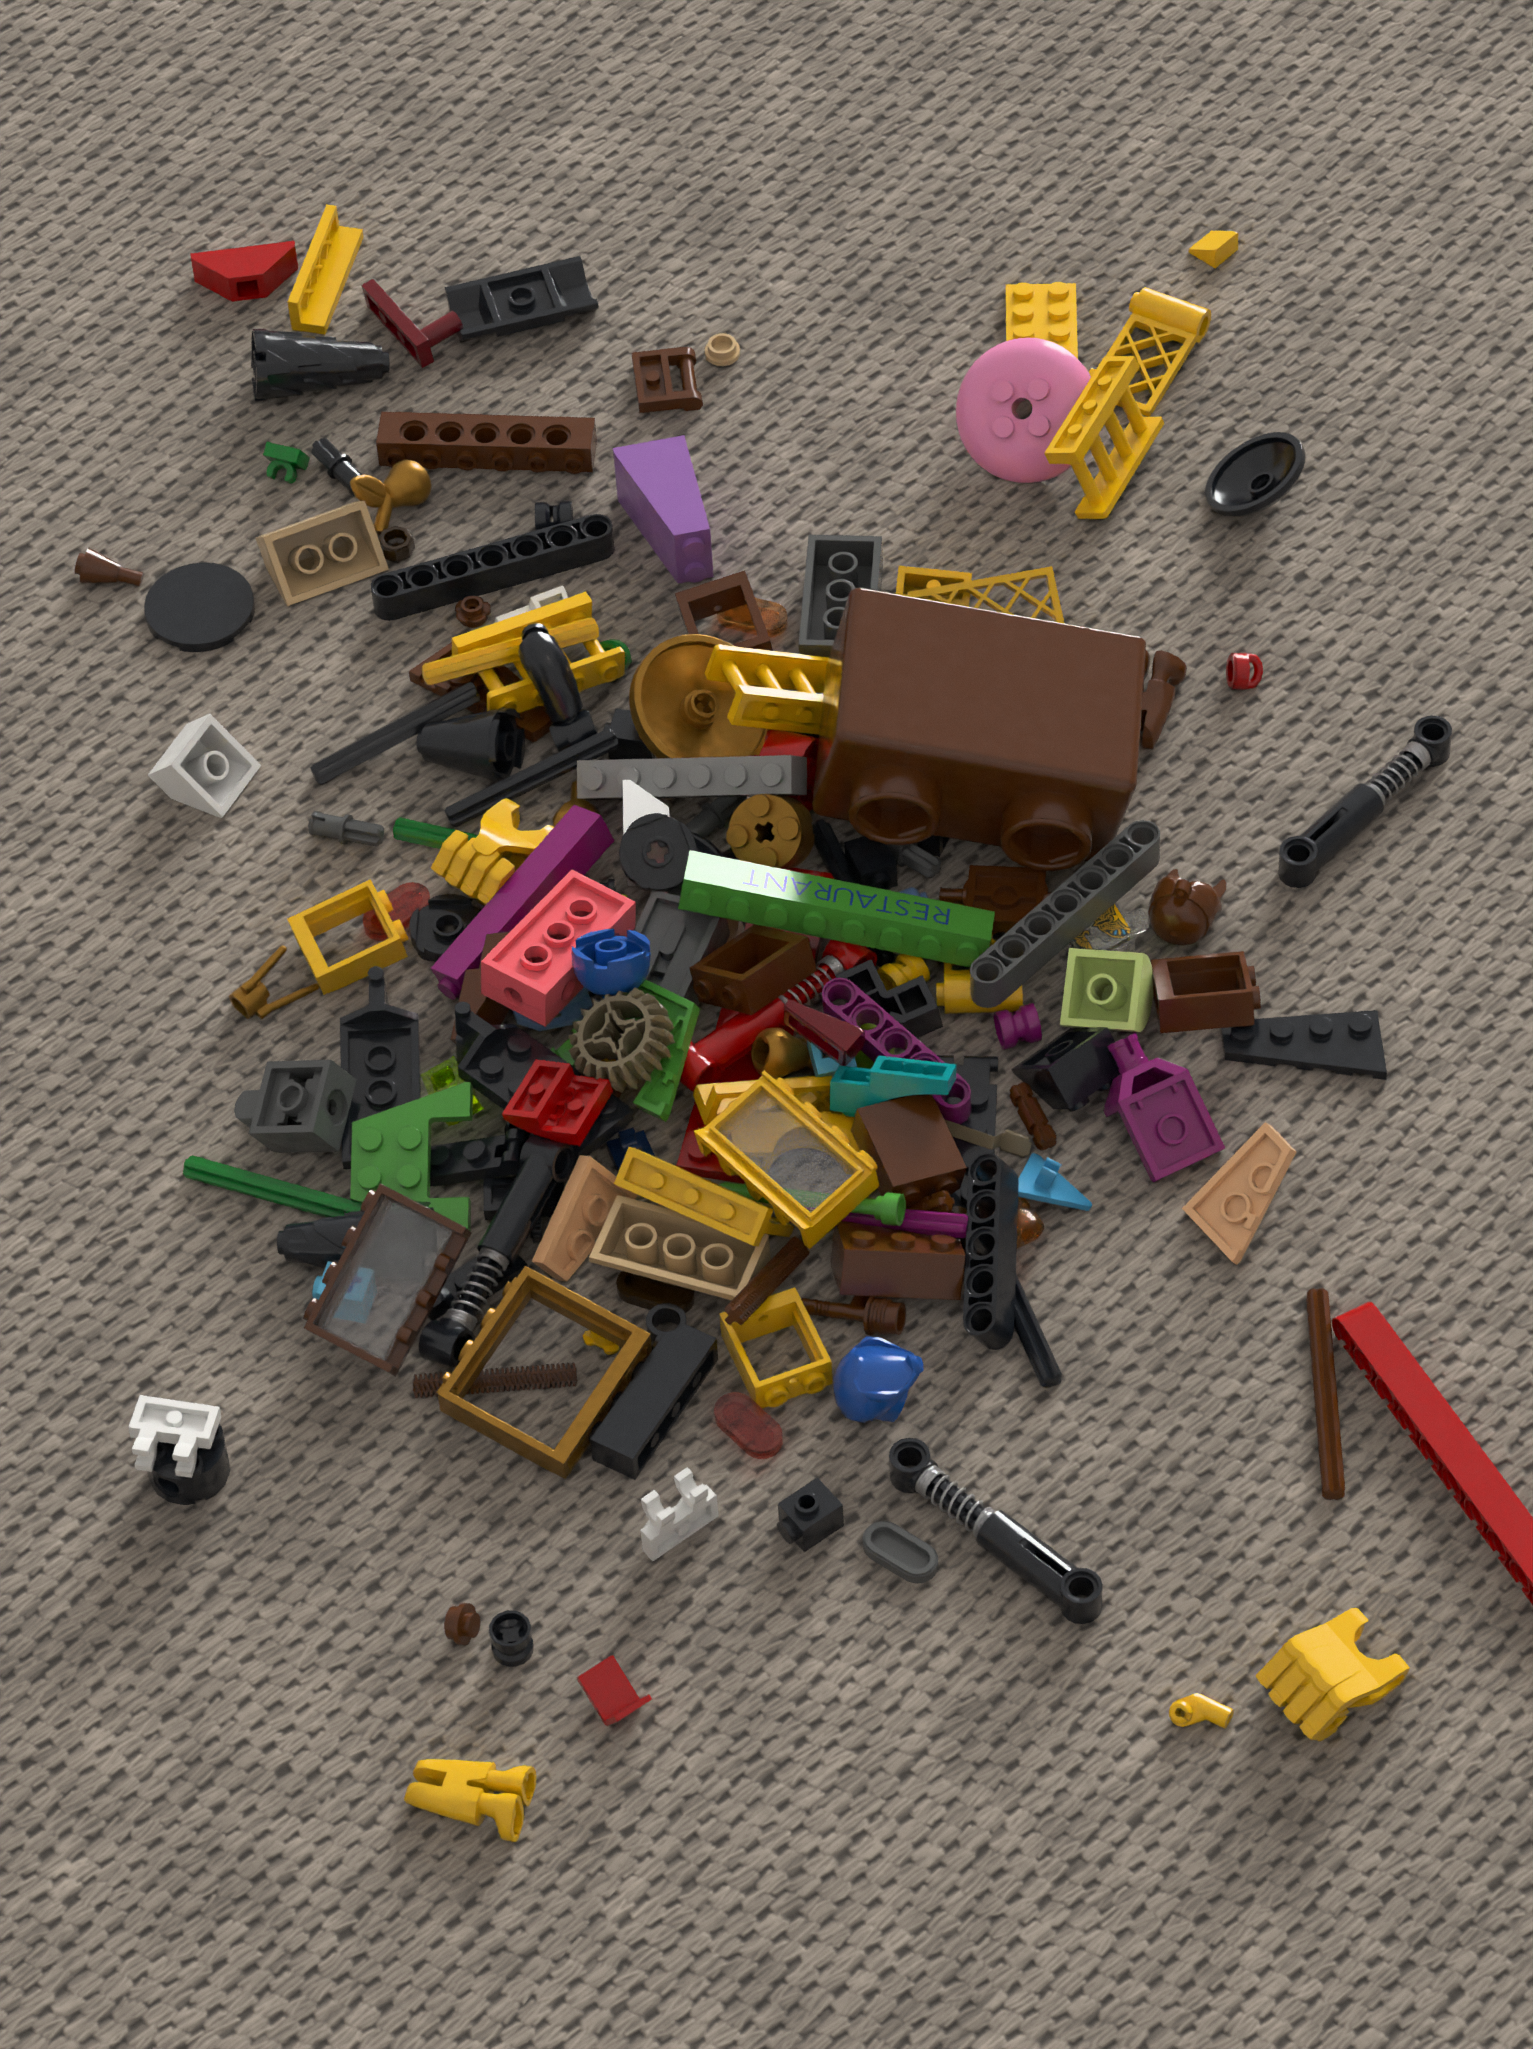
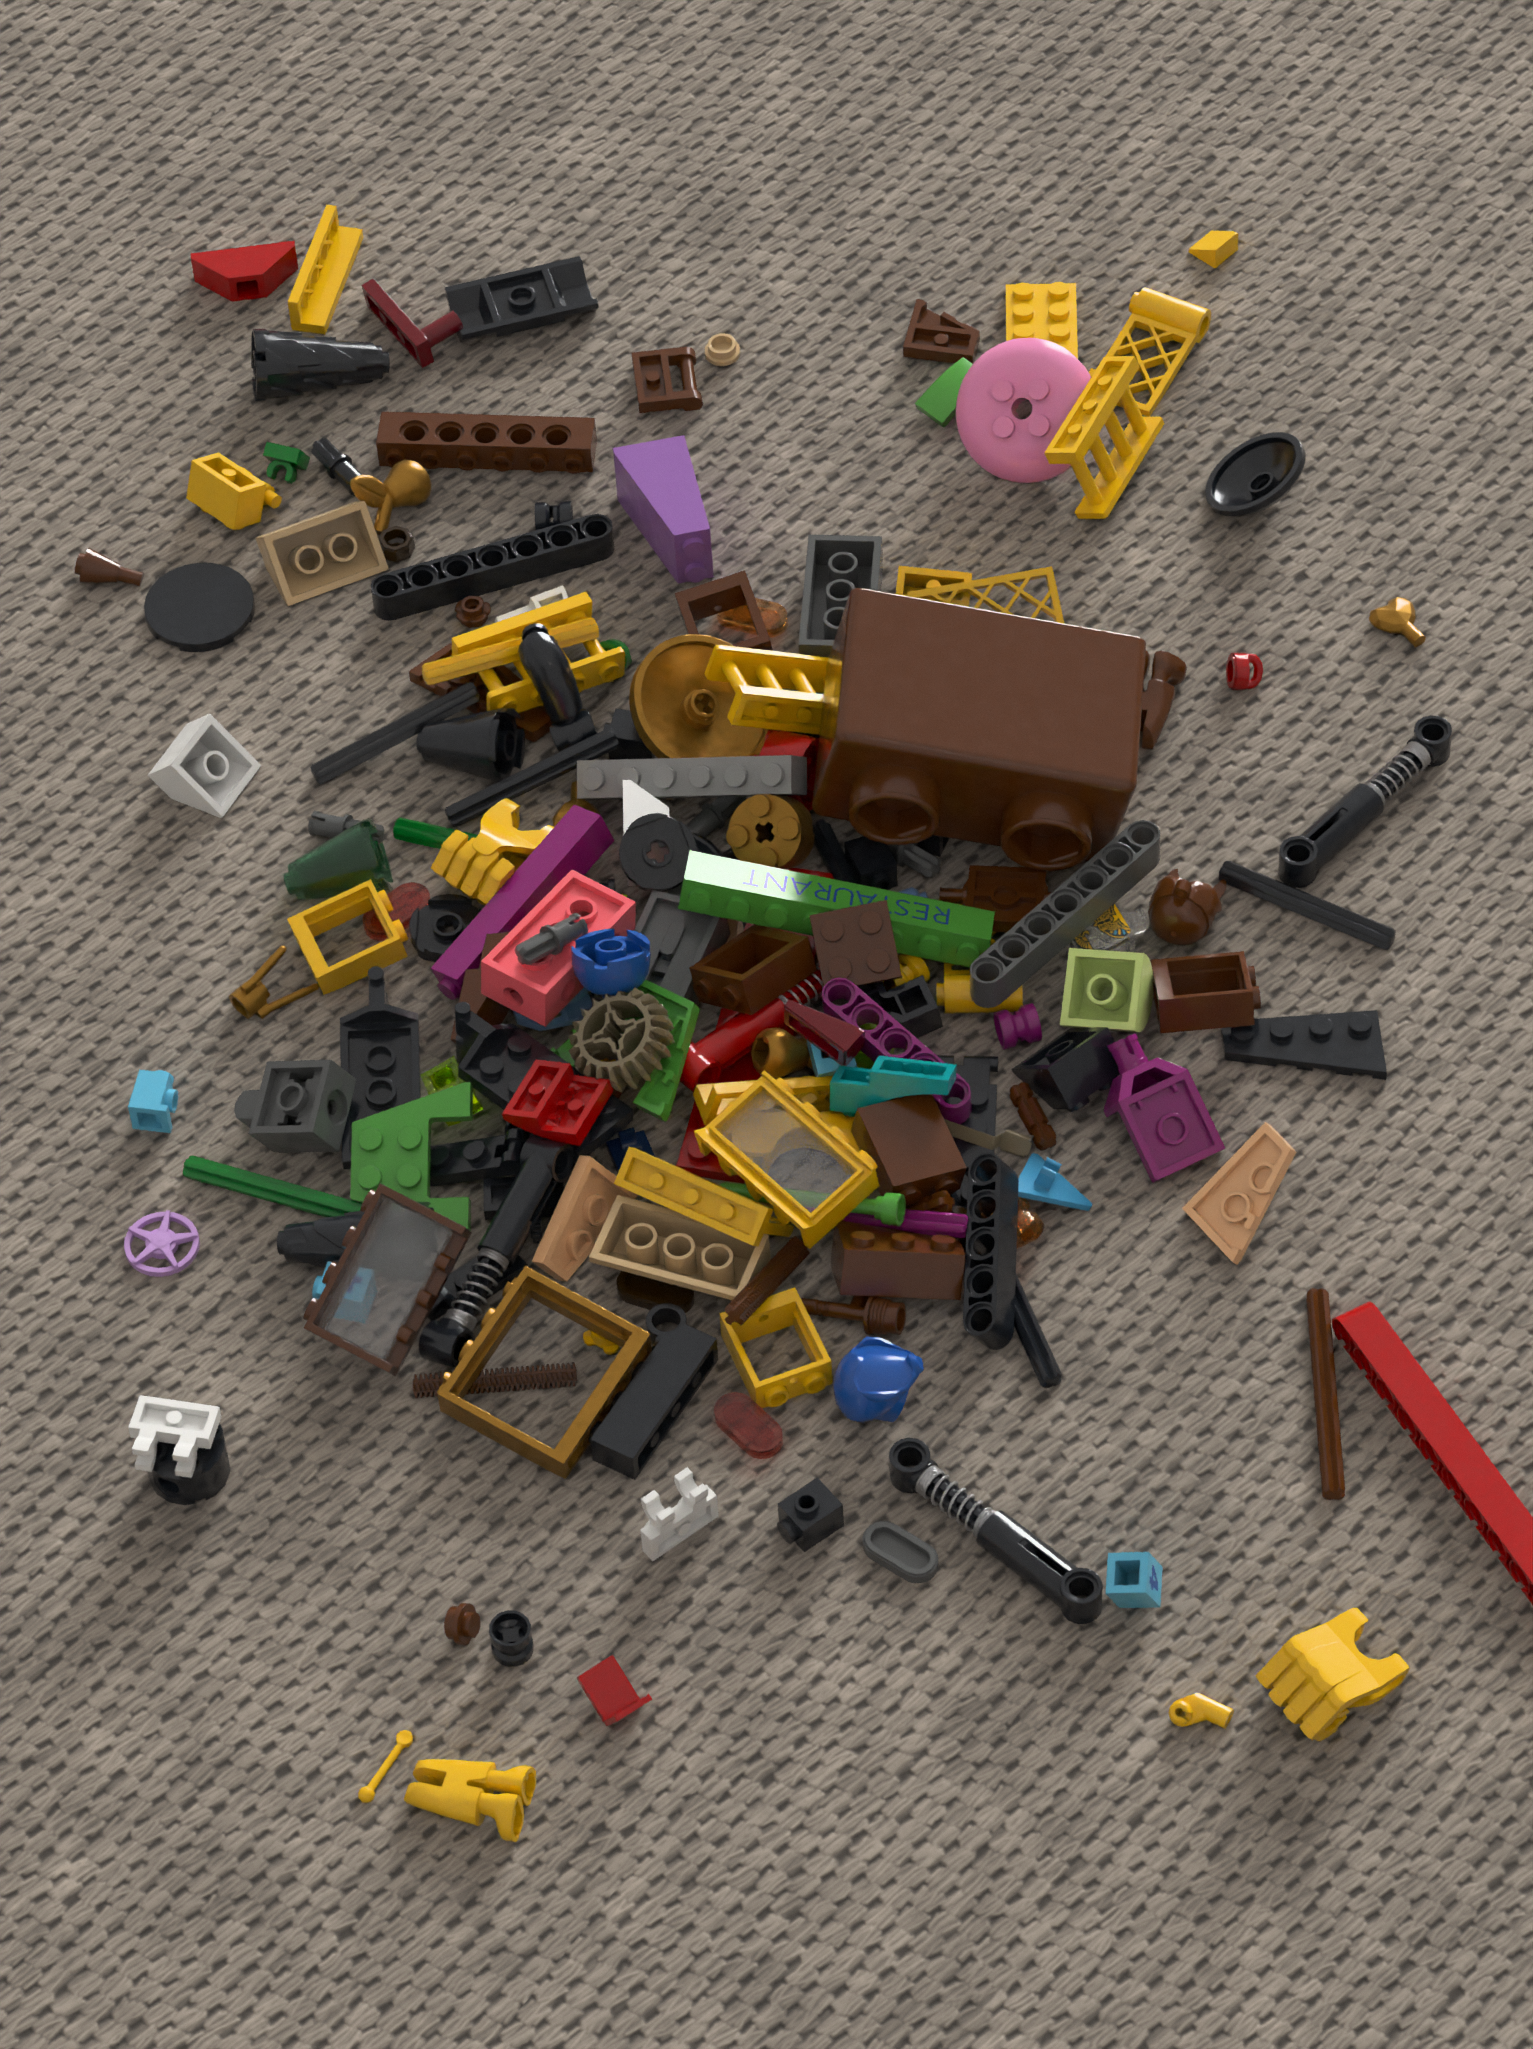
(153, 1101): none -> medium azure brick
(161, 1243): none -> lavender wheel
(229, 491): none -> yellow brick
(340, 865): none -> clear green cone
(403, 1740): none -> yellow hinge
(551, 939): none -> dark grey axle
(856, 944): none -> reddish brown plate
(939, 337): none -> reddish brown wing
(941, 397): none -> bright green slope
(1134, 1580): none -> medium azure brick
(1307, 905): none -> black axle
(1398, 619): none -> pearl gold rock

